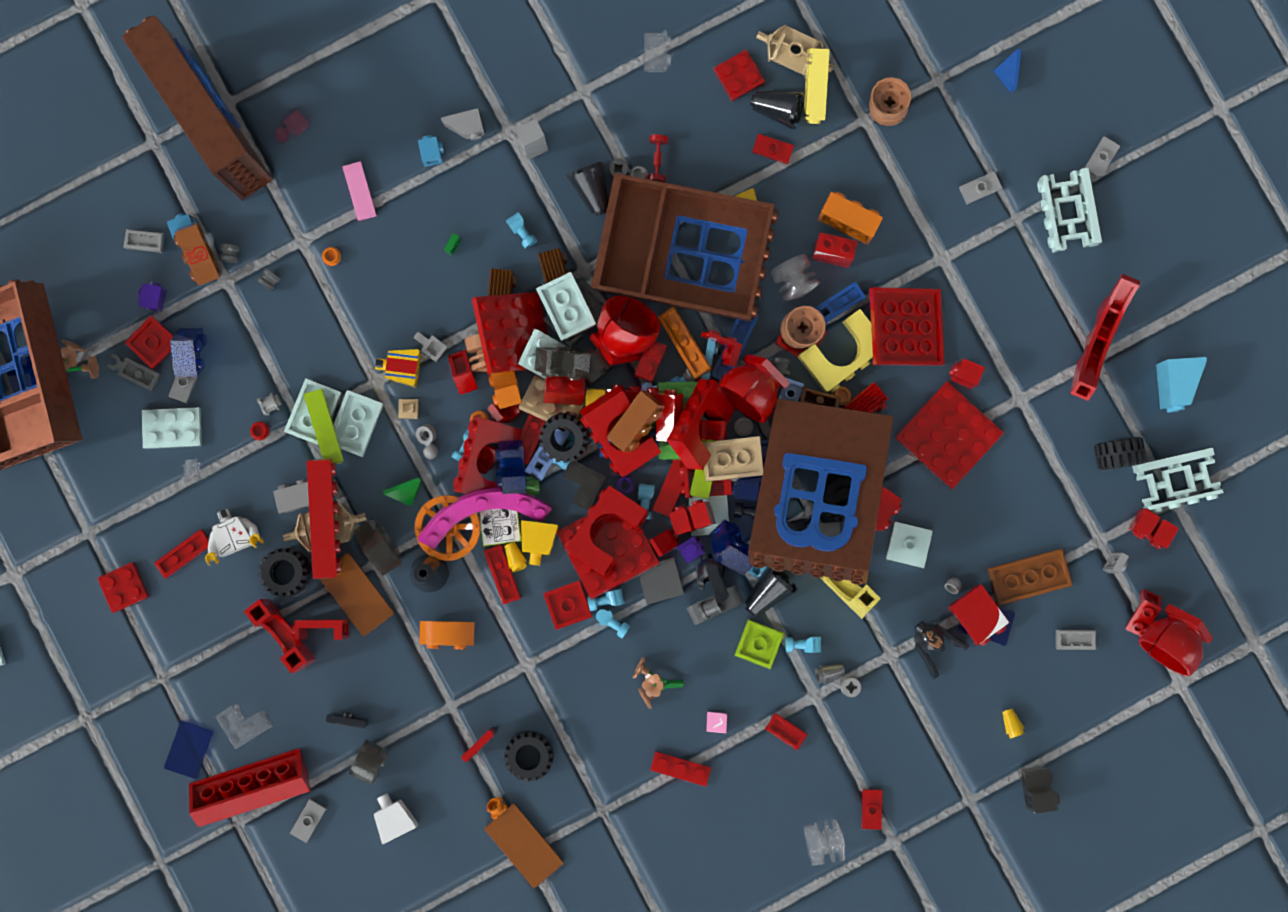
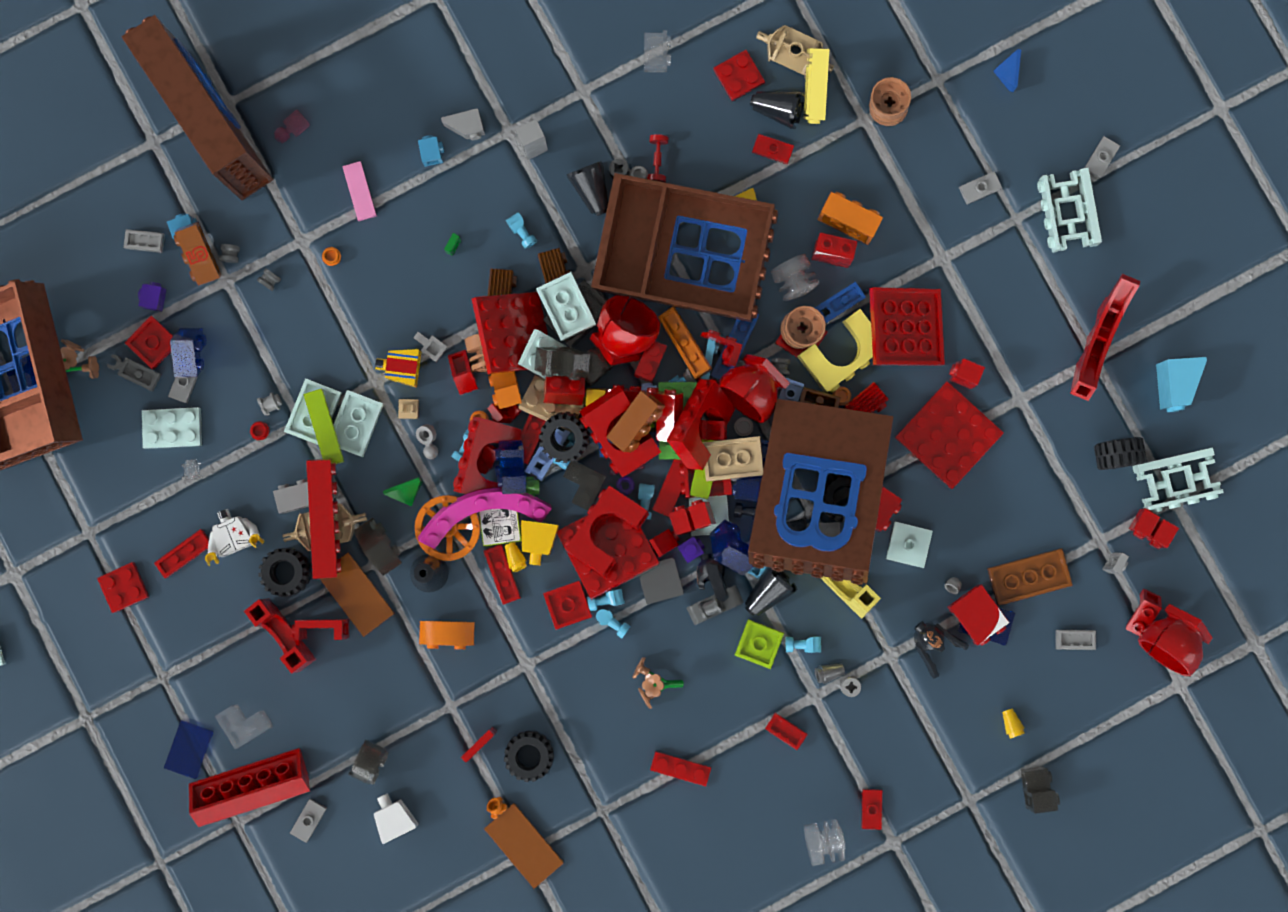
(346, 719): black plate -> none
(716, 722): bright pink slope -> none

